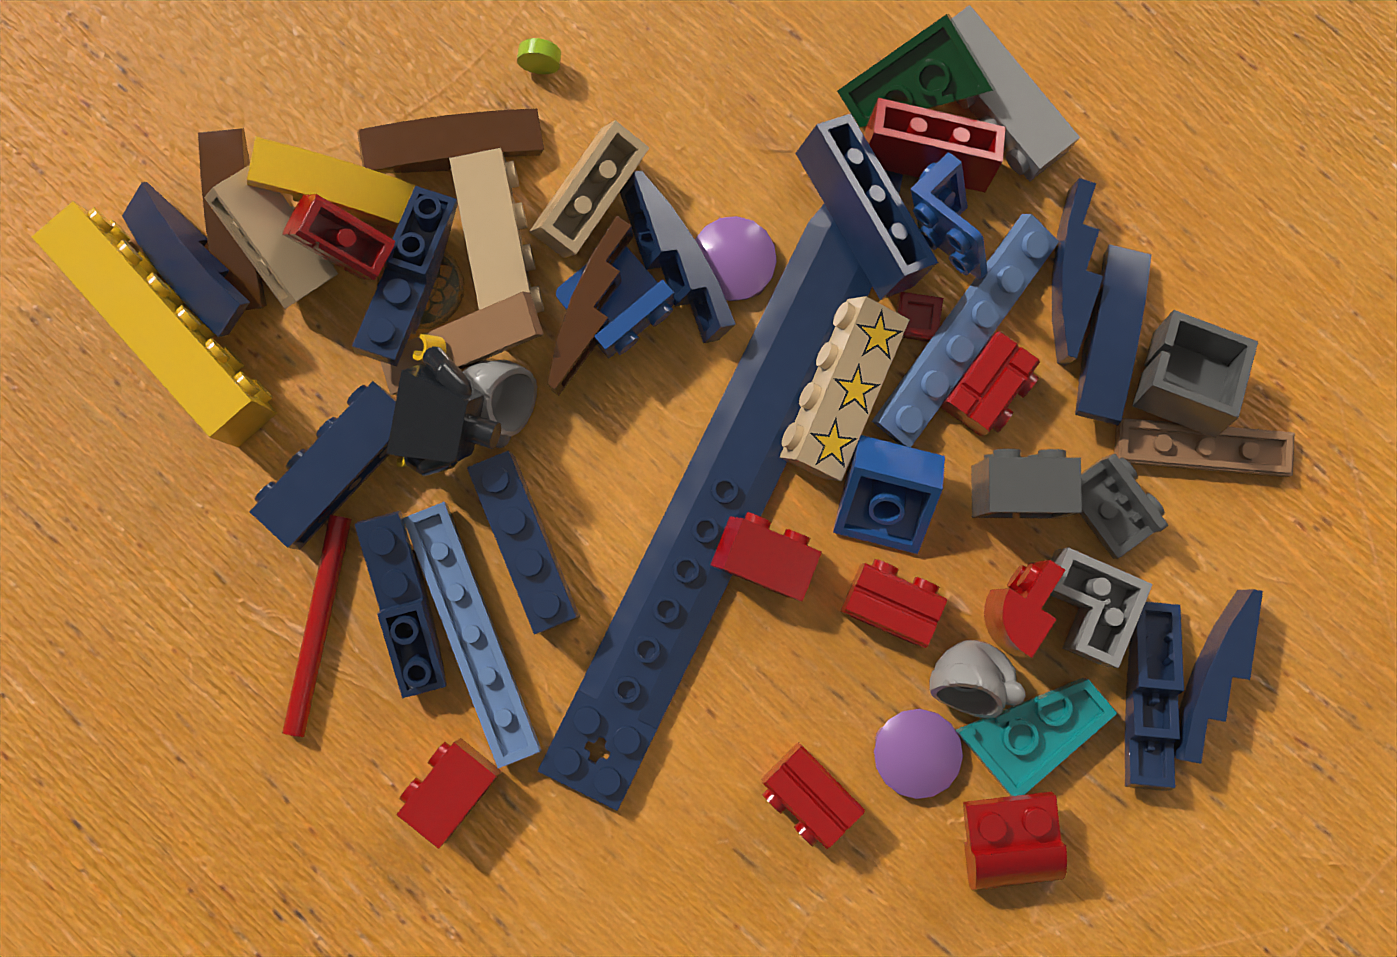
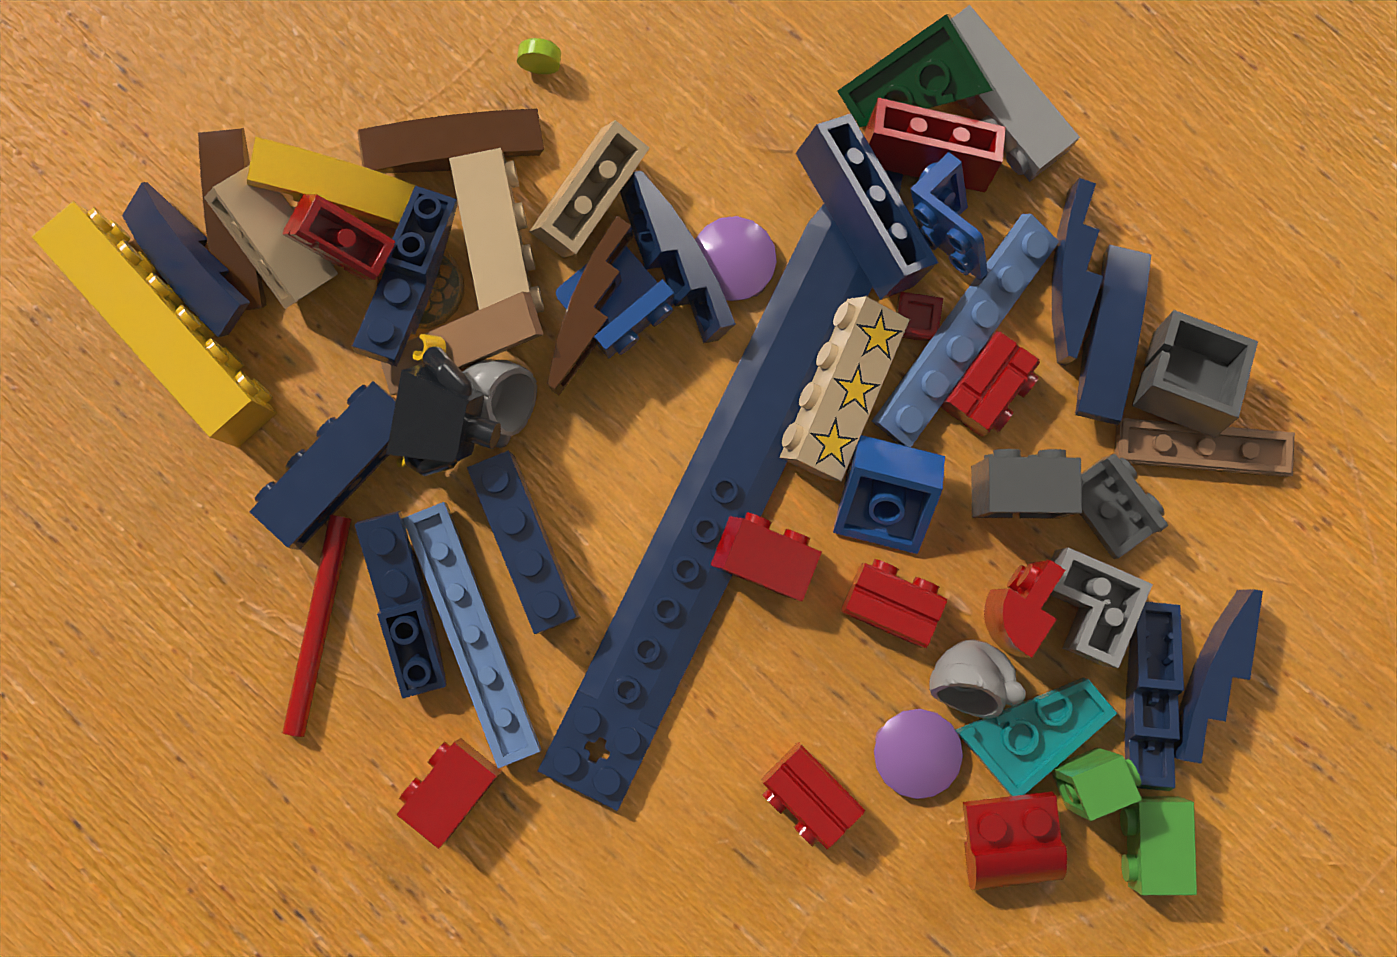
(1097, 783): none -> bright green brick
(1160, 846): none -> bright green brick

